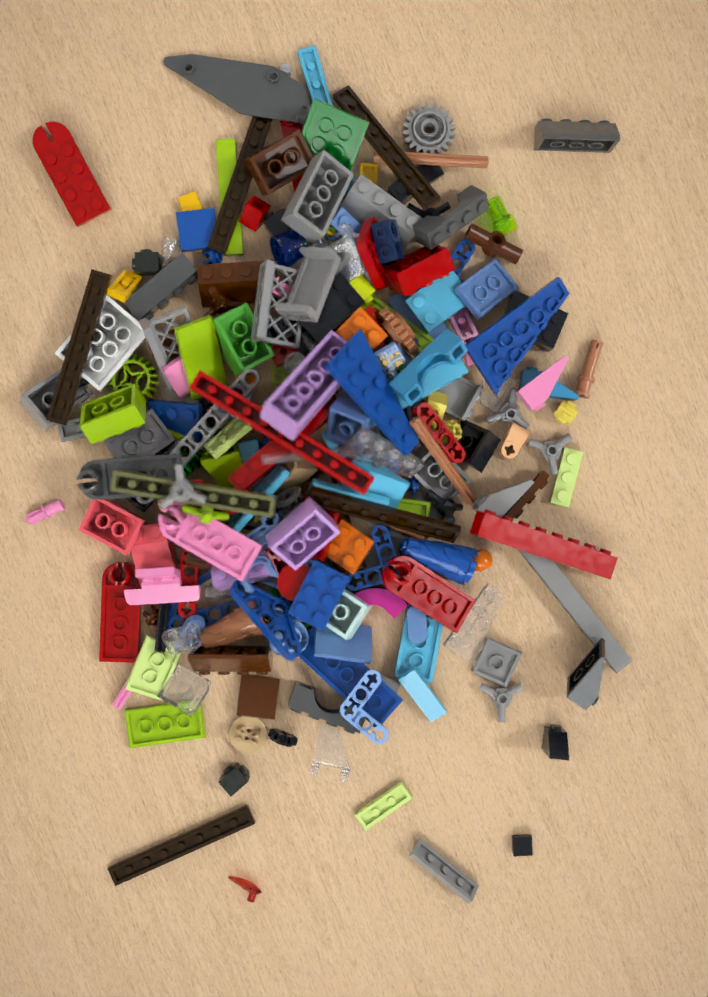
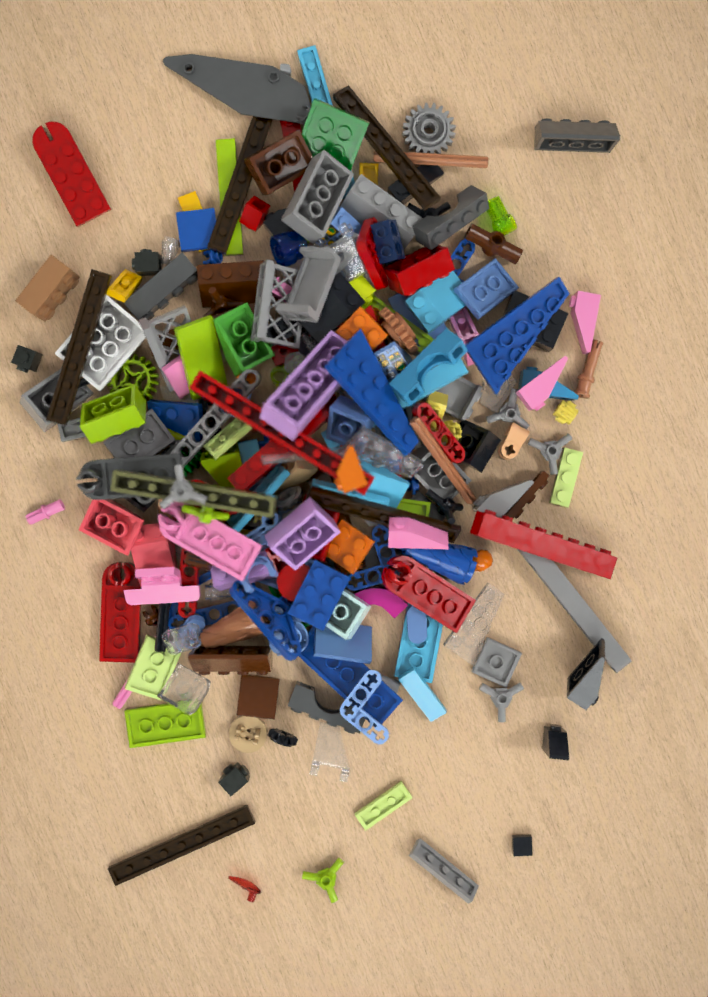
(26, 359): none -> pearl dark grey brick
(48, 289): none -> medium nougat brick
(326, 878): none -> lime piece
(350, 473): none -> orange slope
(410, 533): none -> bright pink slope
(584, 317): none -> bright pink slope

